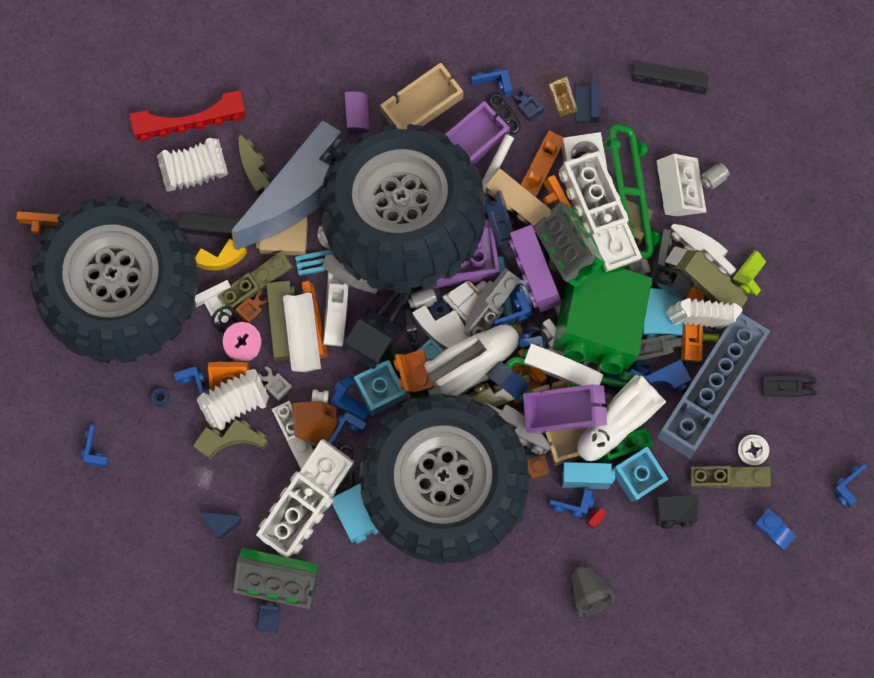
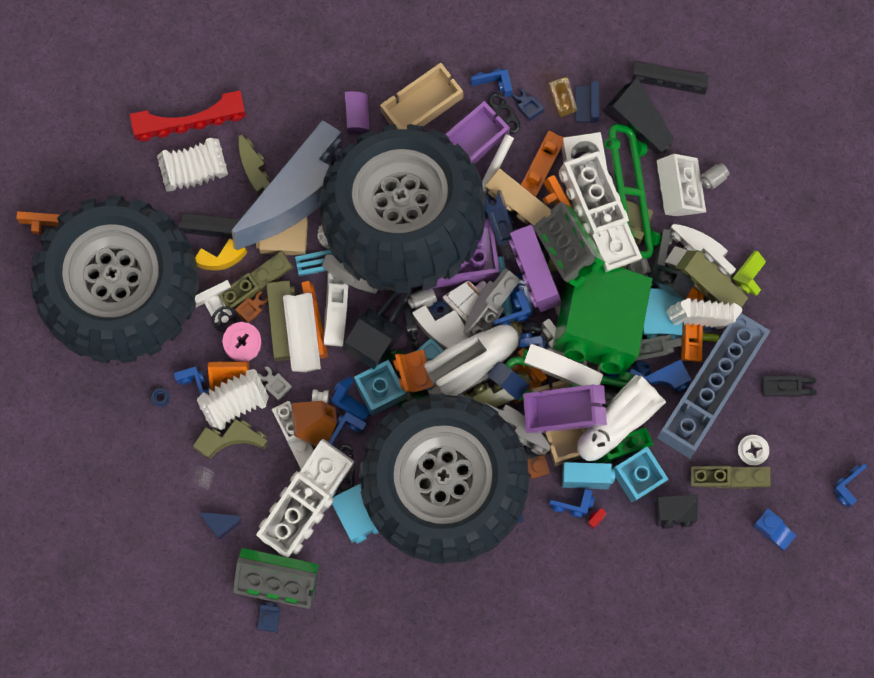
(97, 459): blue bracket -> none
(590, 591): dark grey cone -> none
(635, 109): none -> black slope

